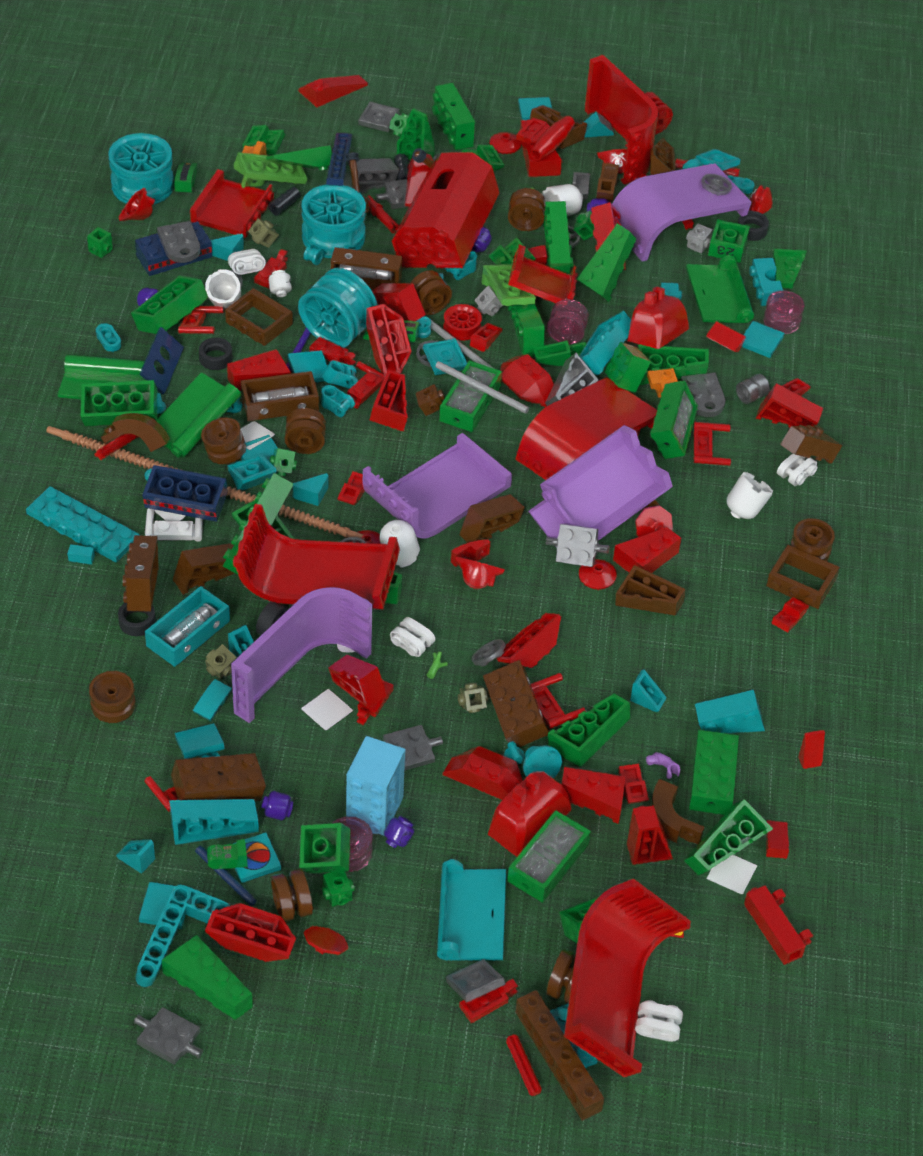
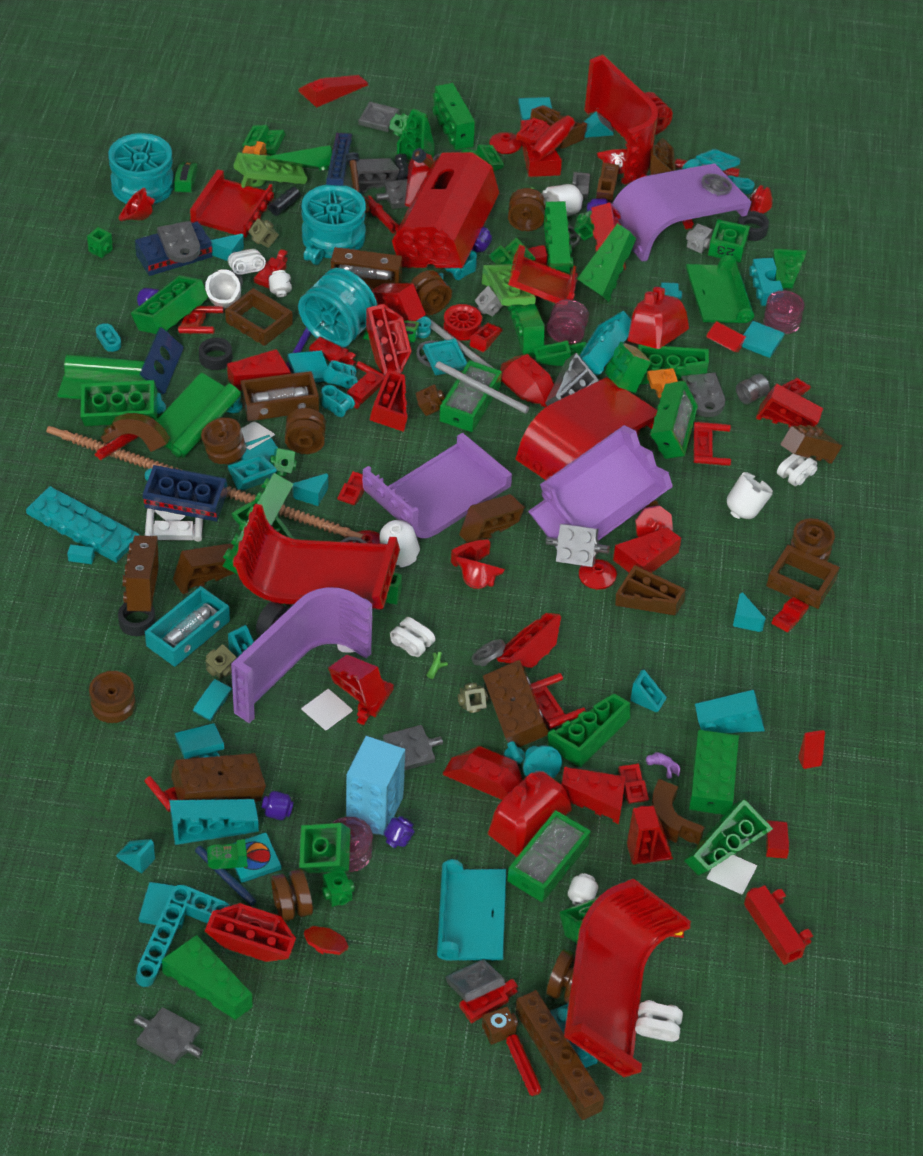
(499, 1025): none -> reddish brown brick
(582, 889): none -> white head
(747, 615): none -> teal slope

